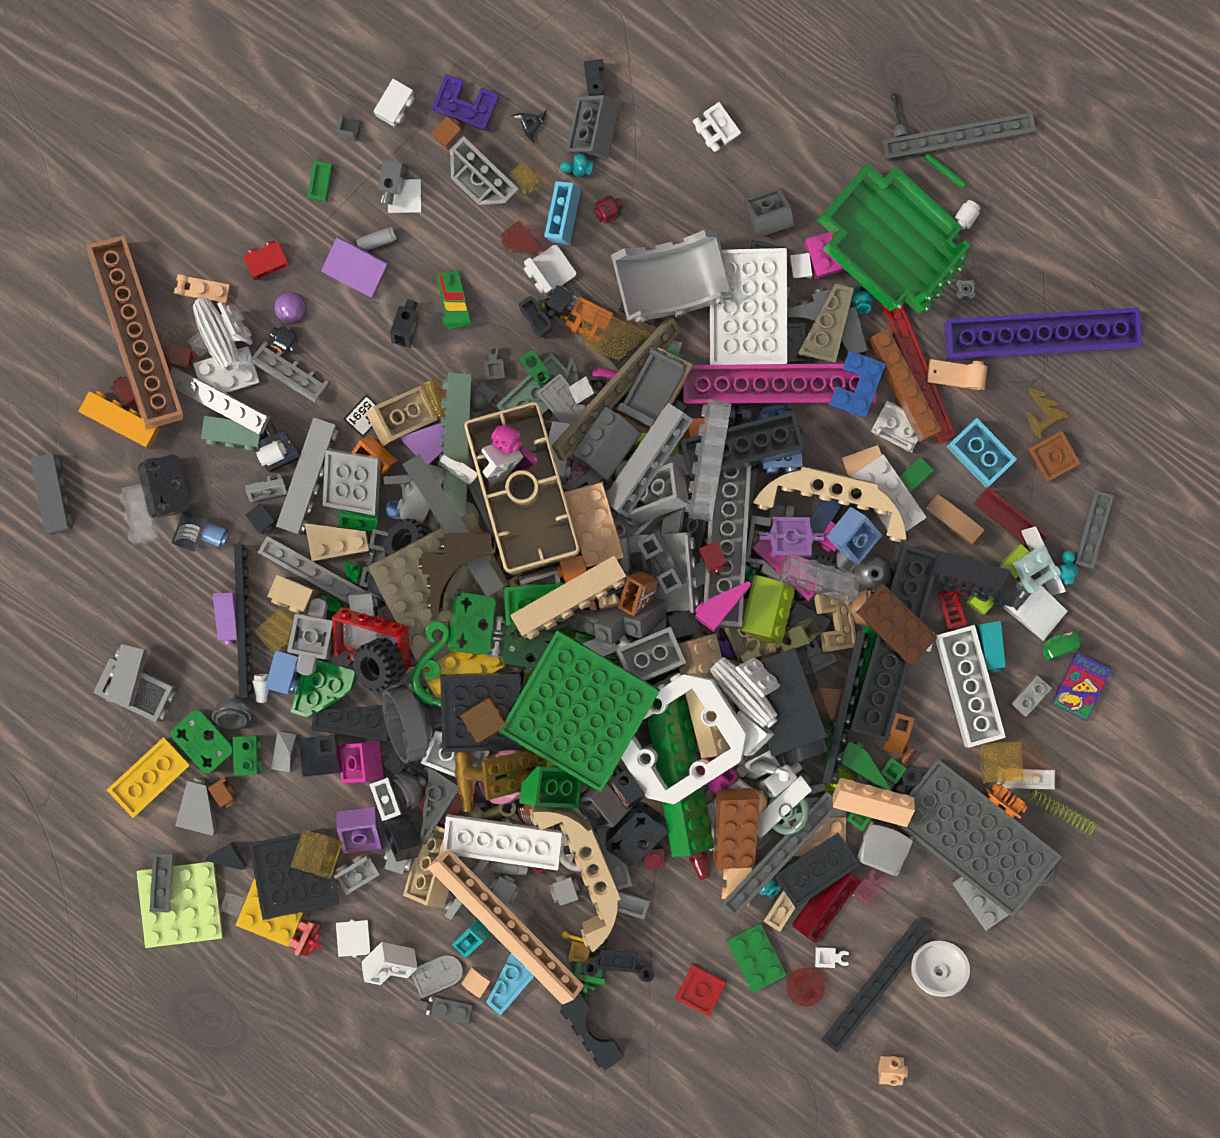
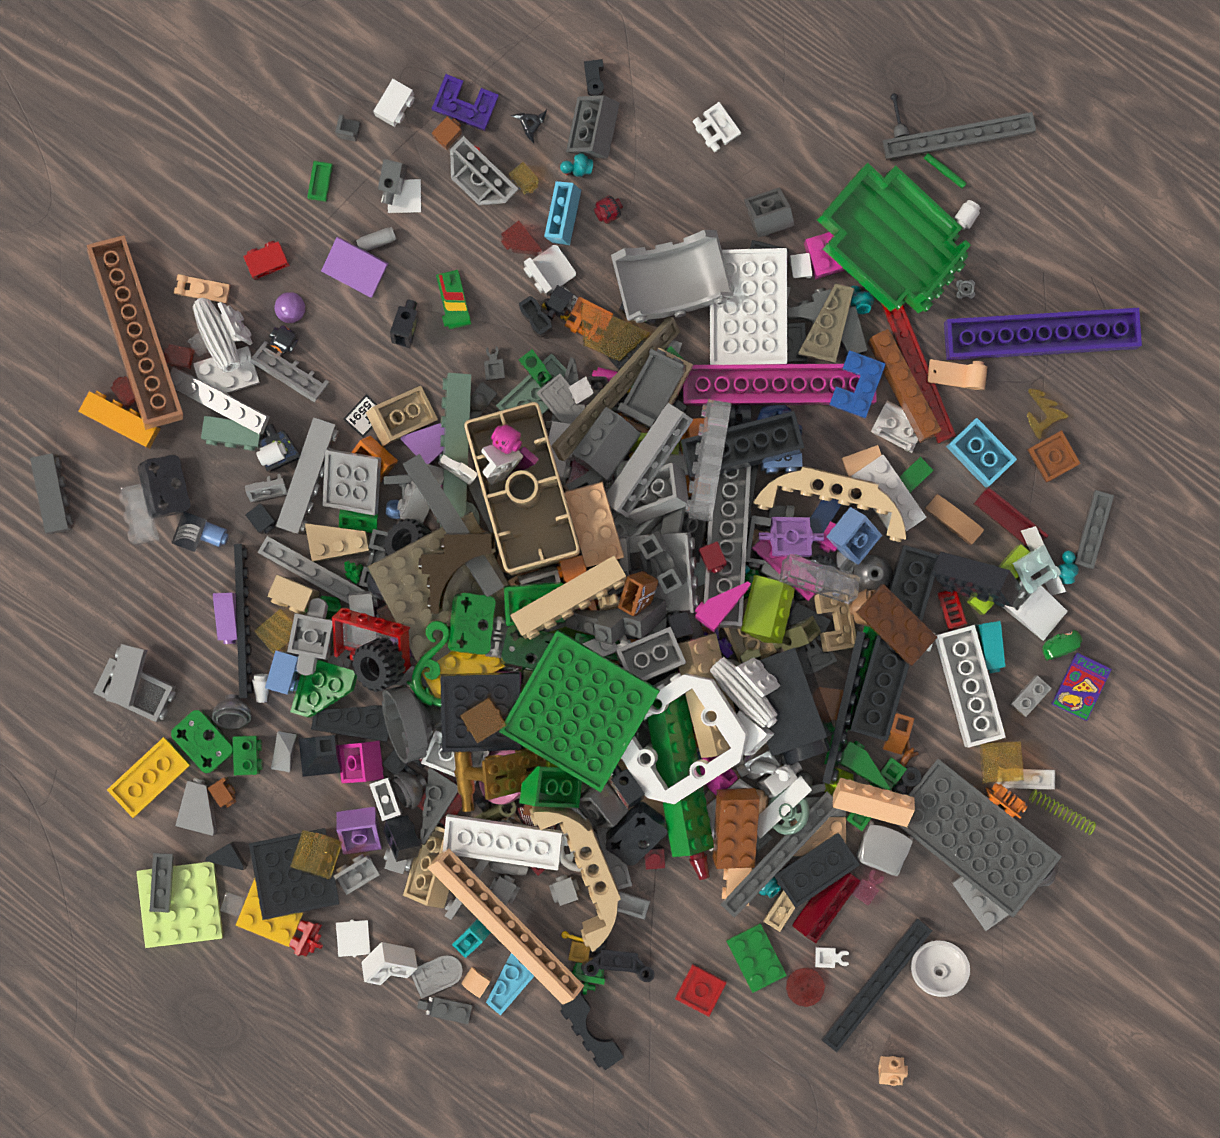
(434, 397): clear yellow piece -> none

